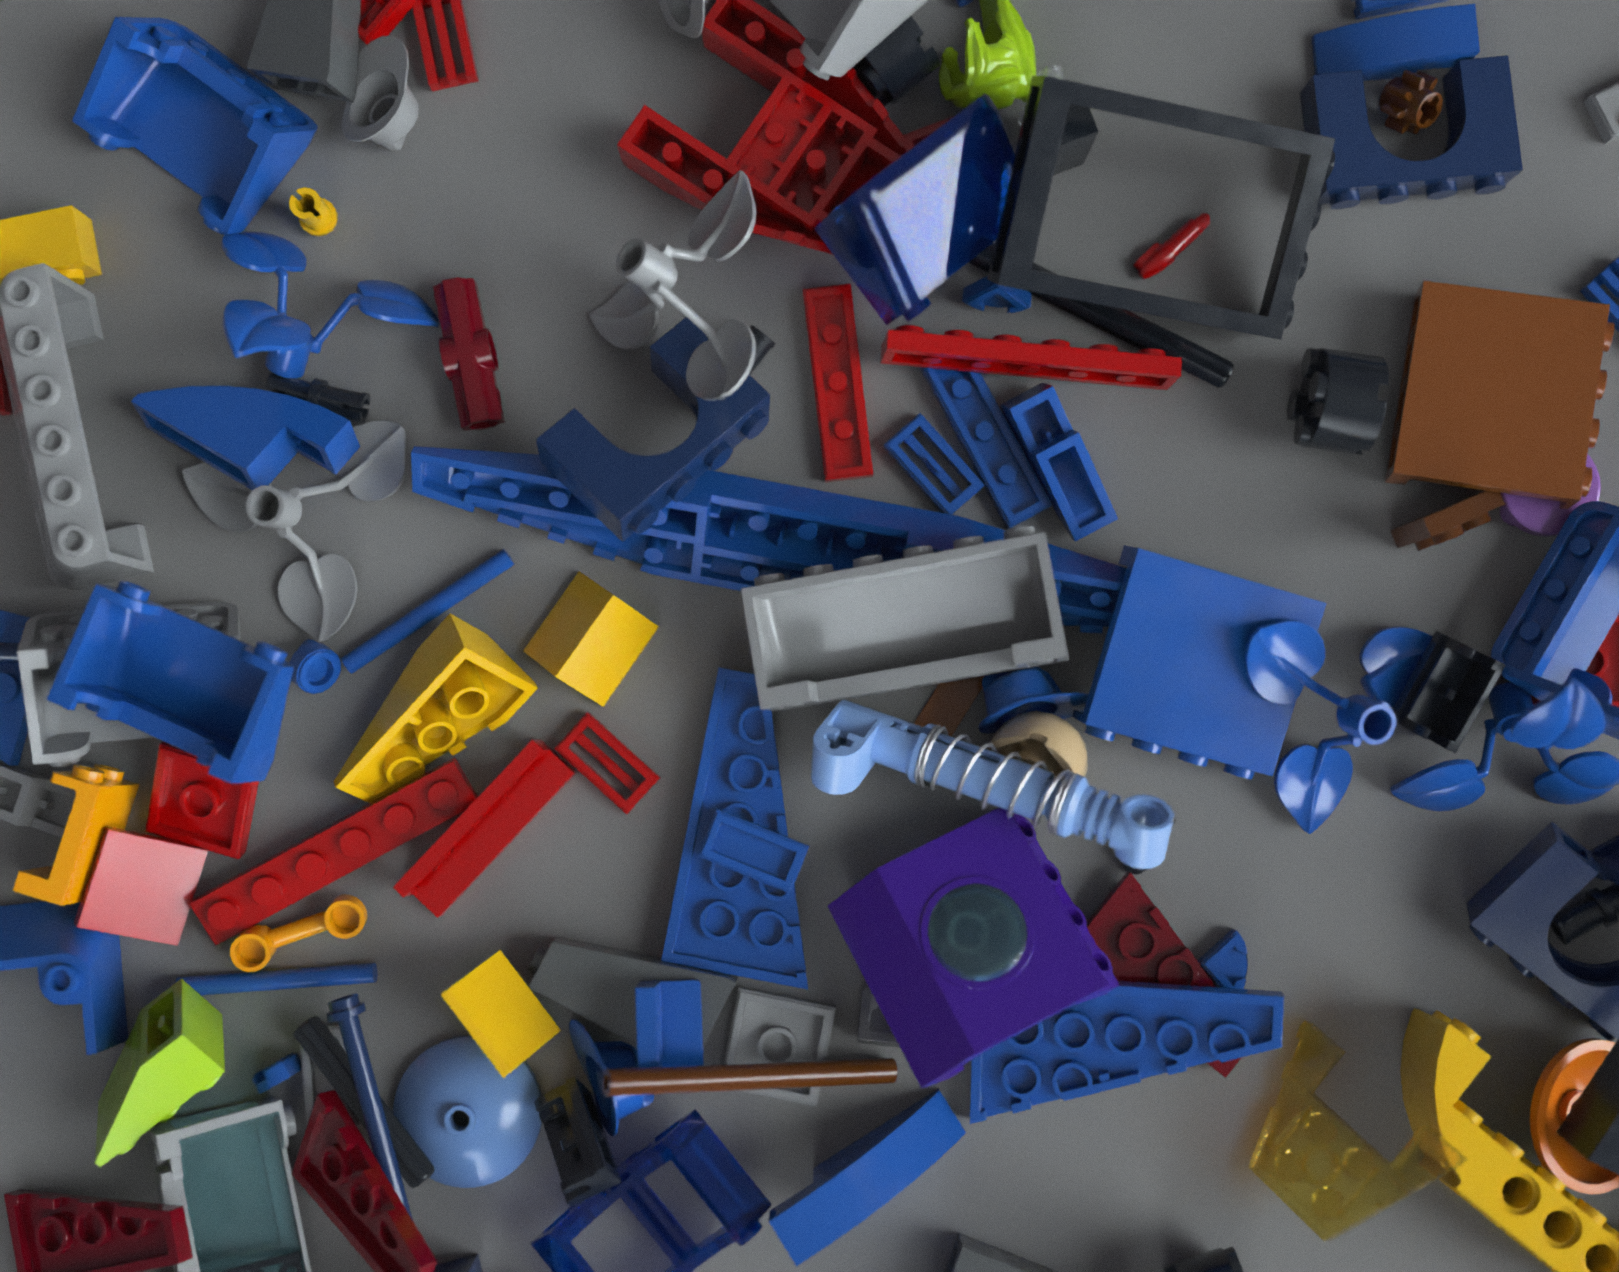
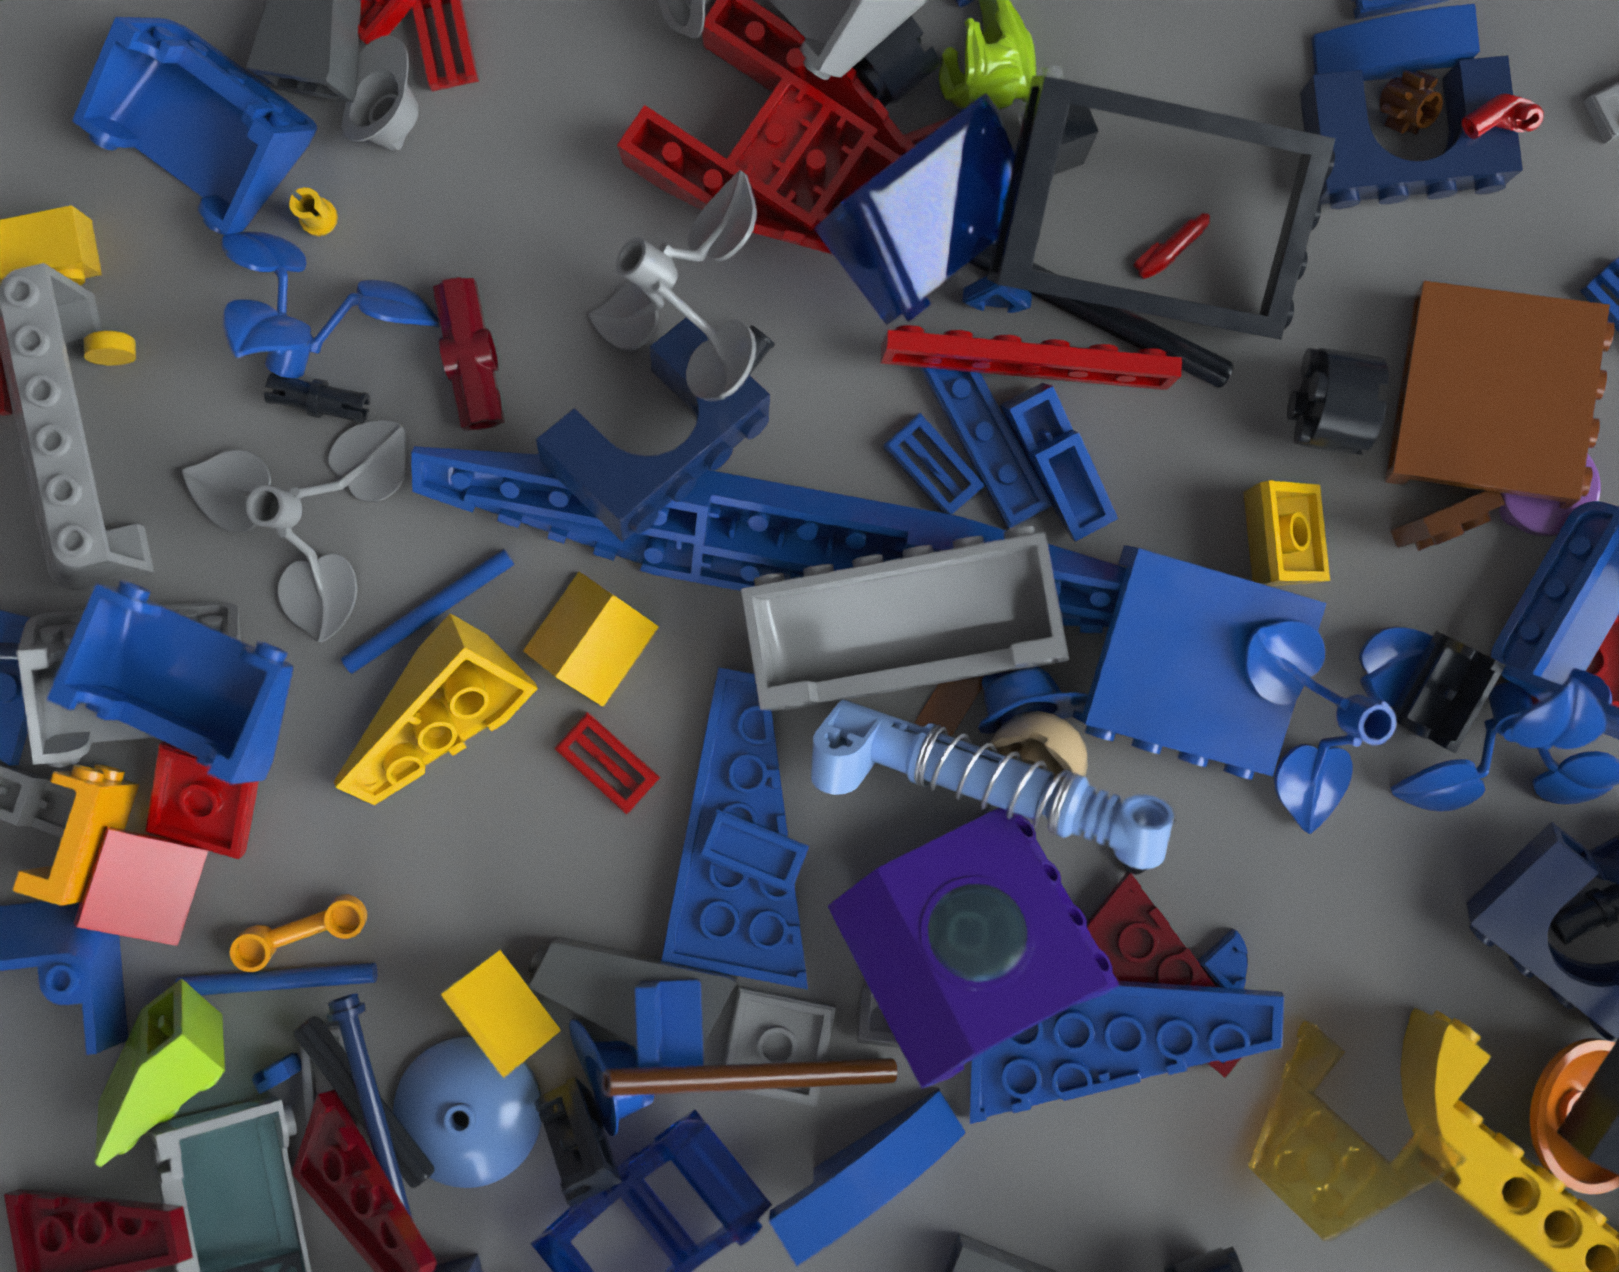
(109, 348): none -> yellow tile
(247, 430): blue slope -> none
(315, 667): blue tile -> none
(334, 851): red plate -> none
(486, 828): red fence -> none
(837, 383): red tile -> none
(1286, 533): none -> yellow slope
(1503, 112): none -> red arm

